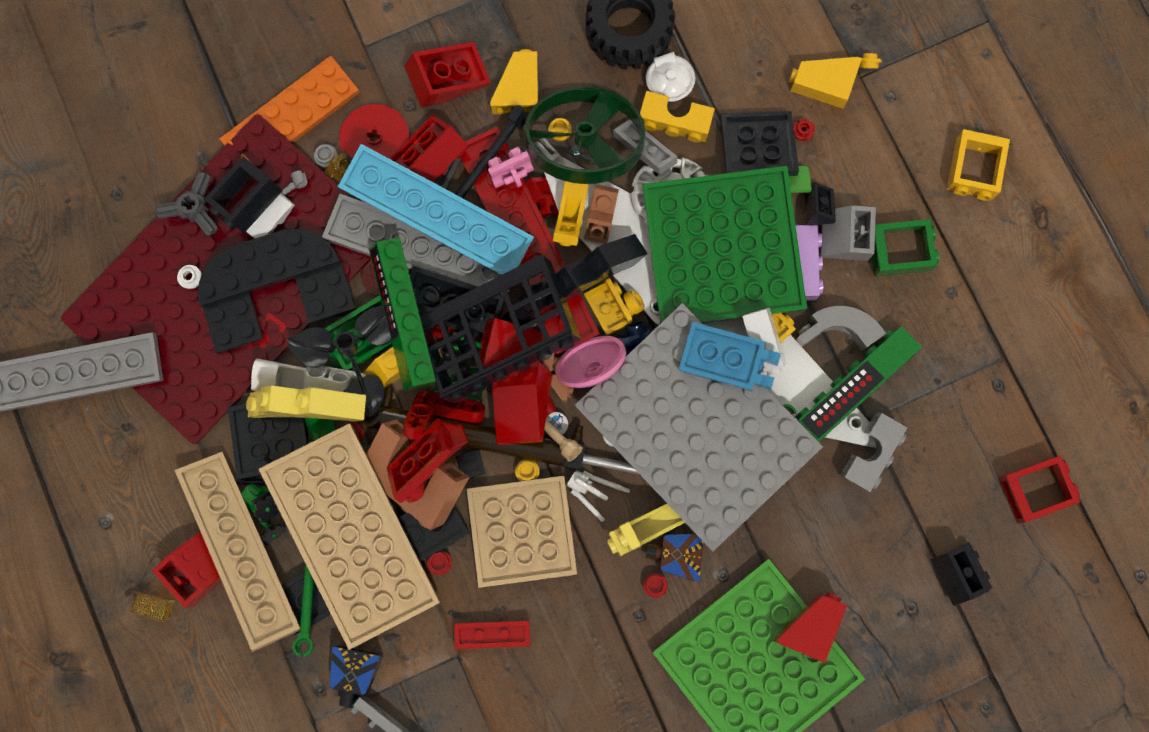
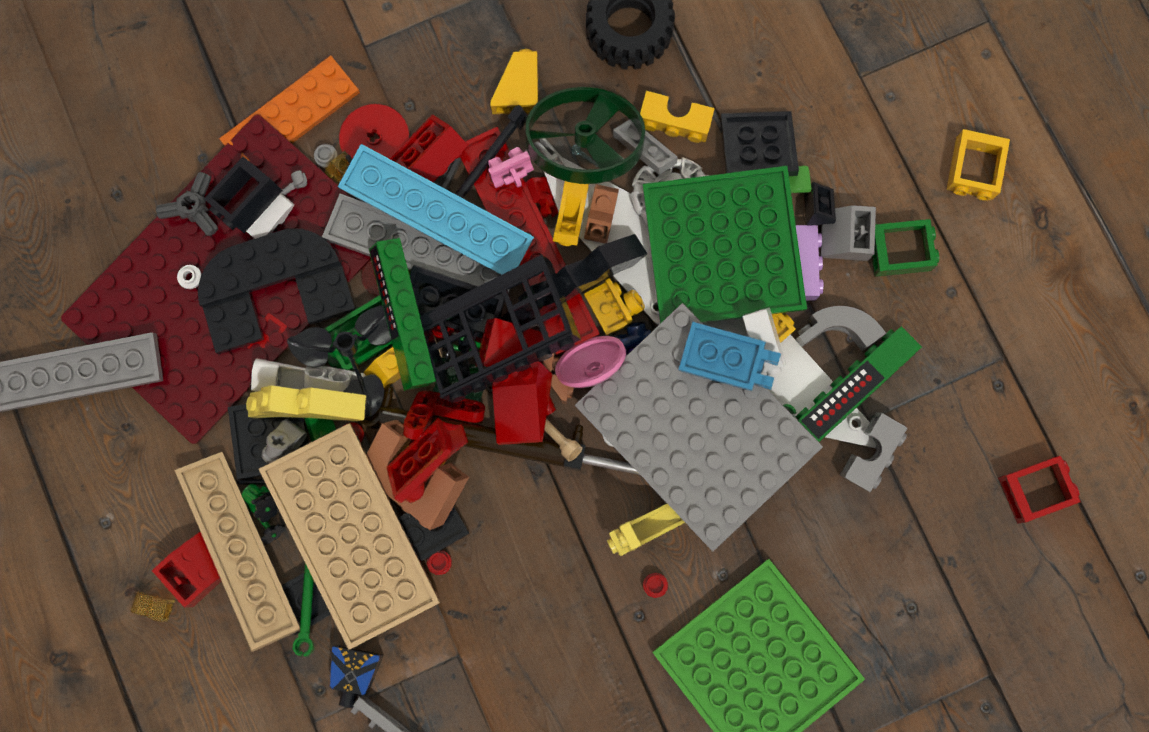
(283, 440): none -> light grey piece
(446, 73): red slope -> none
(471, 464): black plate -> none
(492, 634): red plate -> none
(521, 531): tan plate -> none
(527, 470): yellow plate -> none
(559, 421): white tile -> none
(560, 125): yellow plate -> none
(581, 482): white plant -> none
(670, 76): white piece -> none
(678, 555): torso -> none
(803, 135): red plate -> none
(814, 627): red slope -> none
(826, 79): yellow slope -> none
(870, 61): yellow plate -> none
(962, 574): black brick -> none

